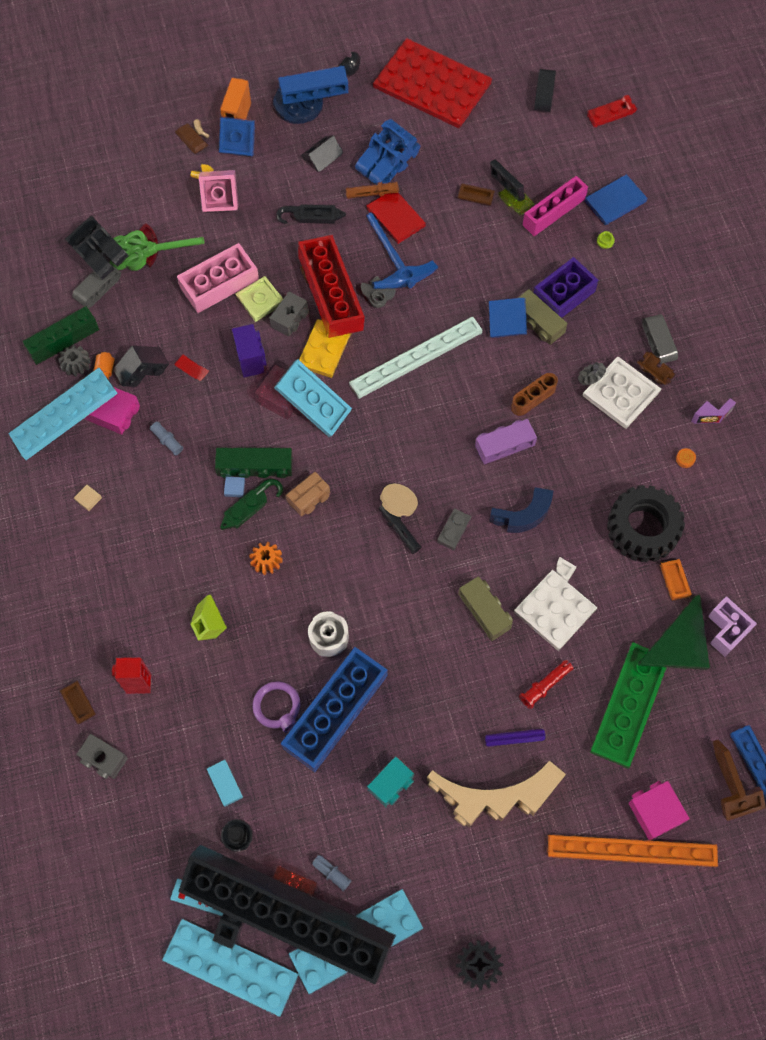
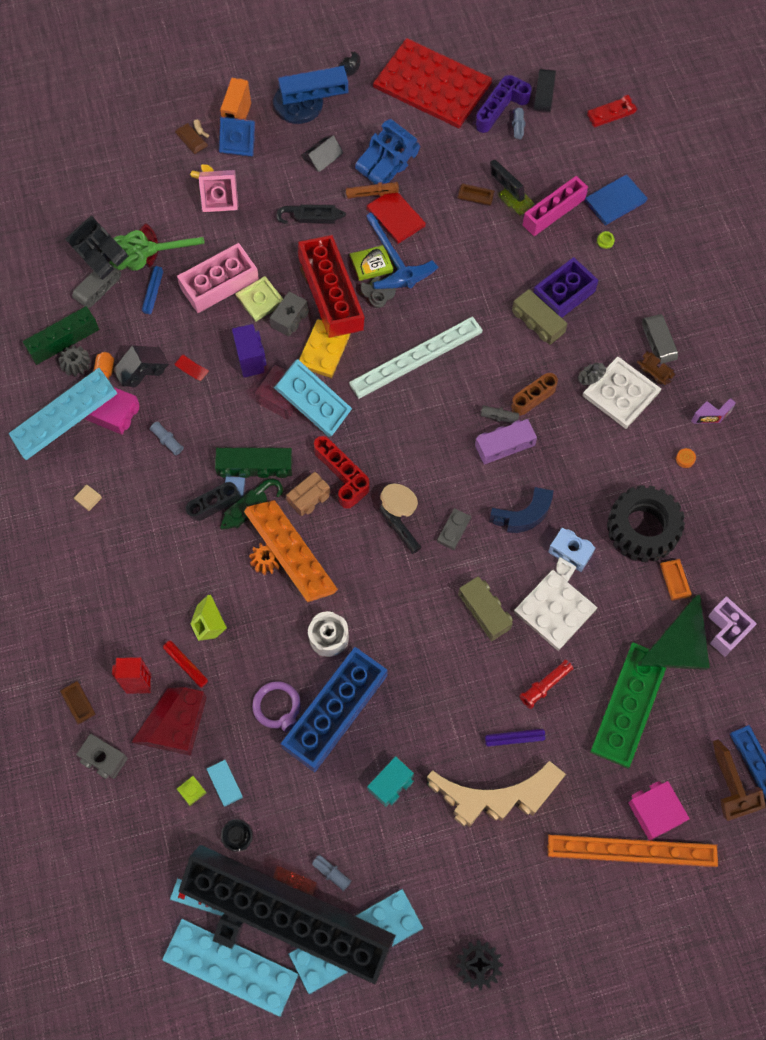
(152, 290): none -> blue axle
(173, 721): none -> dark red wedge
(185, 663): none -> red axle
(191, 790): none -> lime plate
(204, 501): none -> black beam
(291, 550): none -> orange plate
(338, 468): none -> red beam
(371, 263): none -> lime slope
(499, 414): none -> dark grey pin
(507, 90): none -> dark purple beam
(507, 317): blue tile -> none
(518, 123): none -> sand blue axle
(568, 538): none -> light blue brick

